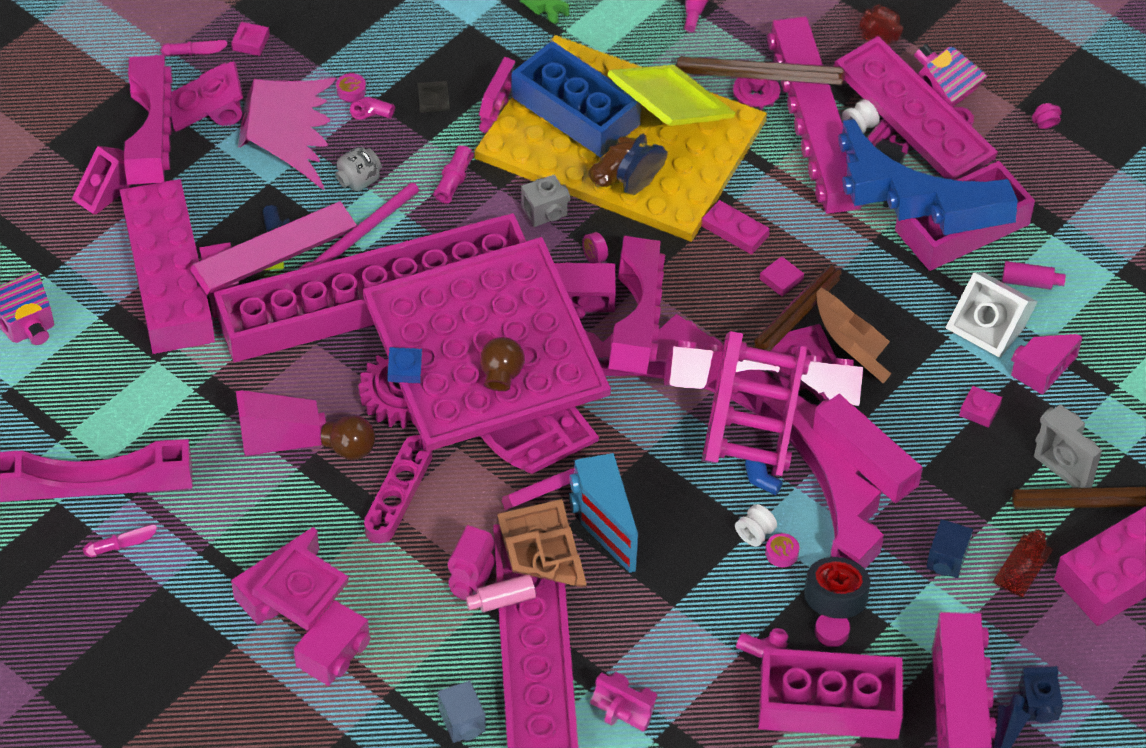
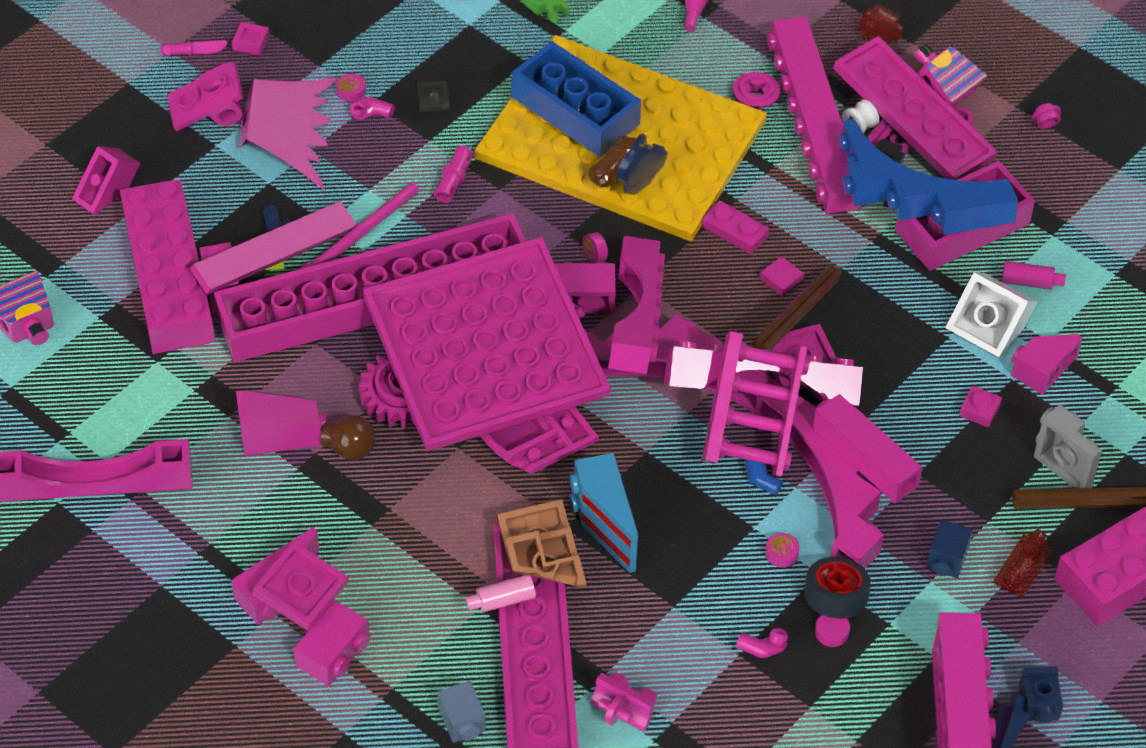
(122, 540): dark pink piece -> none
(149, 148): dark pink arch -> none
(358, 168): light grey head -> none
(394, 487): dark pink beam -> none
(404, 365): blue plate -> none
(471, 562): dark pink brick -> none
(496, 95): dark pink plate -> none
(501, 362): reddish brown piece -> none
(537, 489): dark pink tile -> none
(544, 200): light grey brick -> none
(671, 94): neon yellow piece -> none
(756, 525): white wheel -> none
(761, 70): reddish brown axle -> none
(831, 693): dark pink brick -> none
(853, 333): nougat slope -> none

